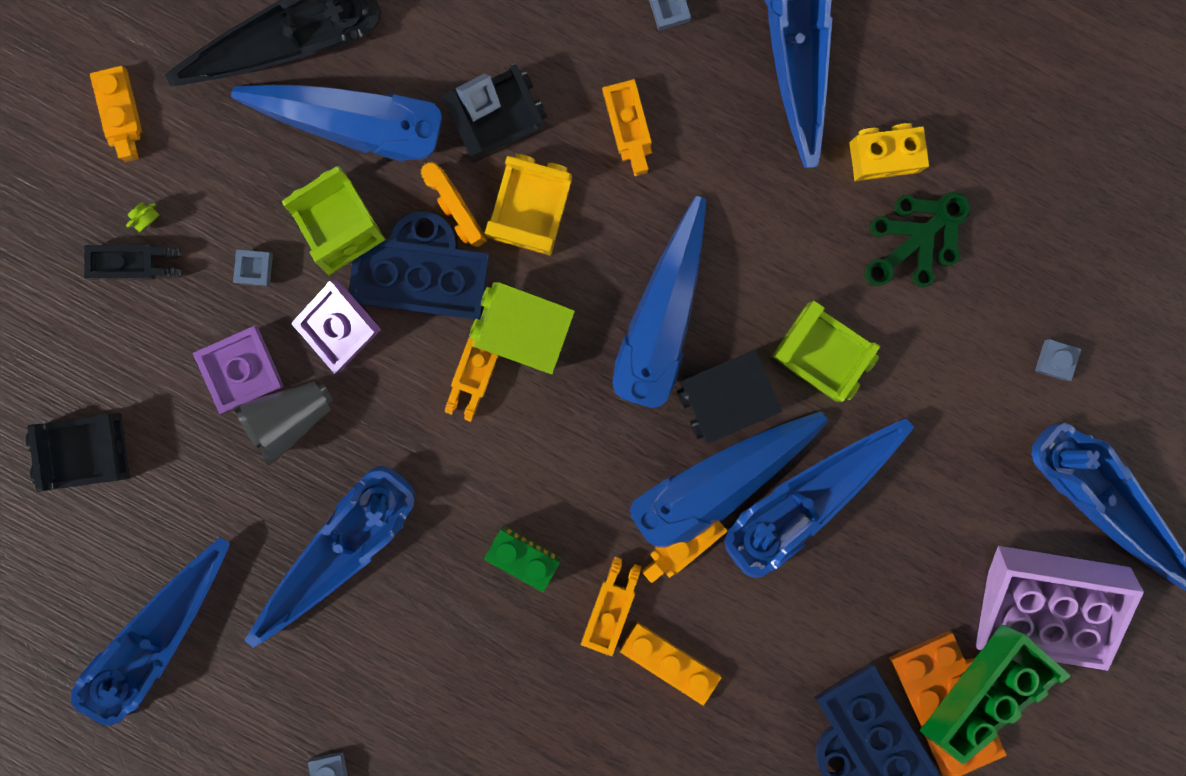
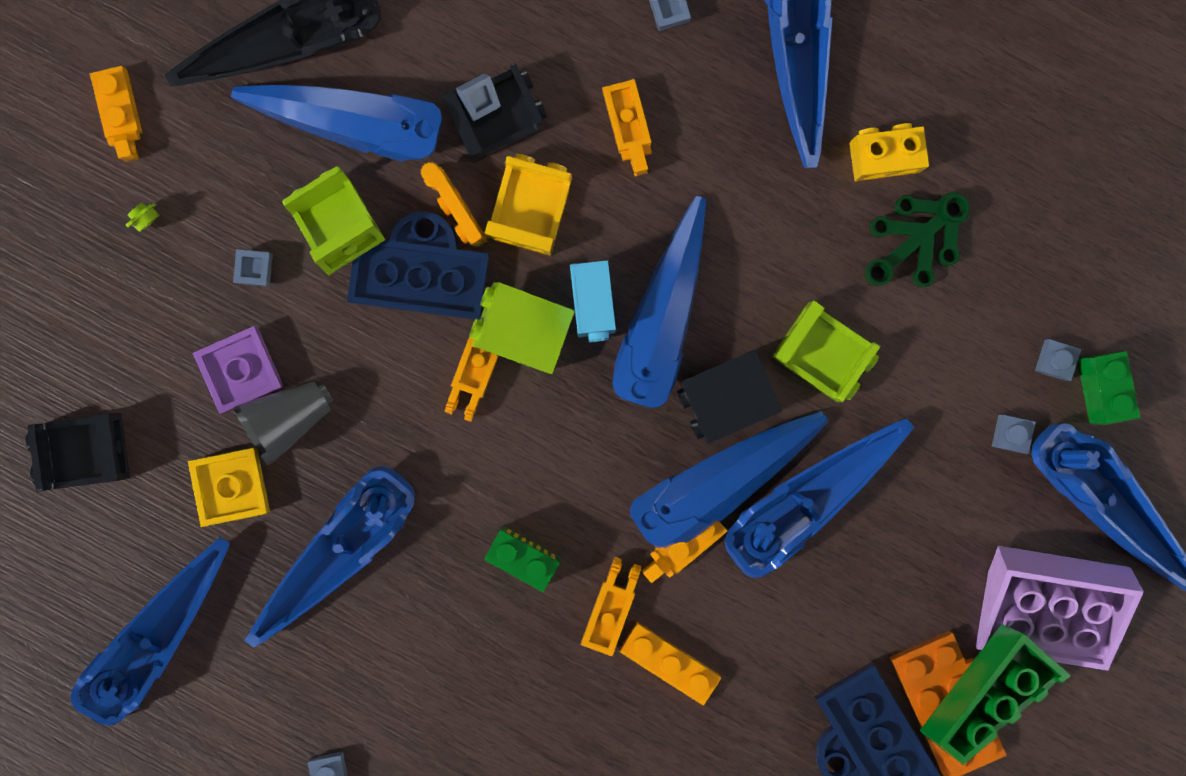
(128, 262): black hinge -> none
(228, 487): none -> yellow plate
(335, 326): plate -> none
(593, 300): none -> medium azure piece
(1013, 434): none -> sand blue plate
(1108, 388): none -> green brick

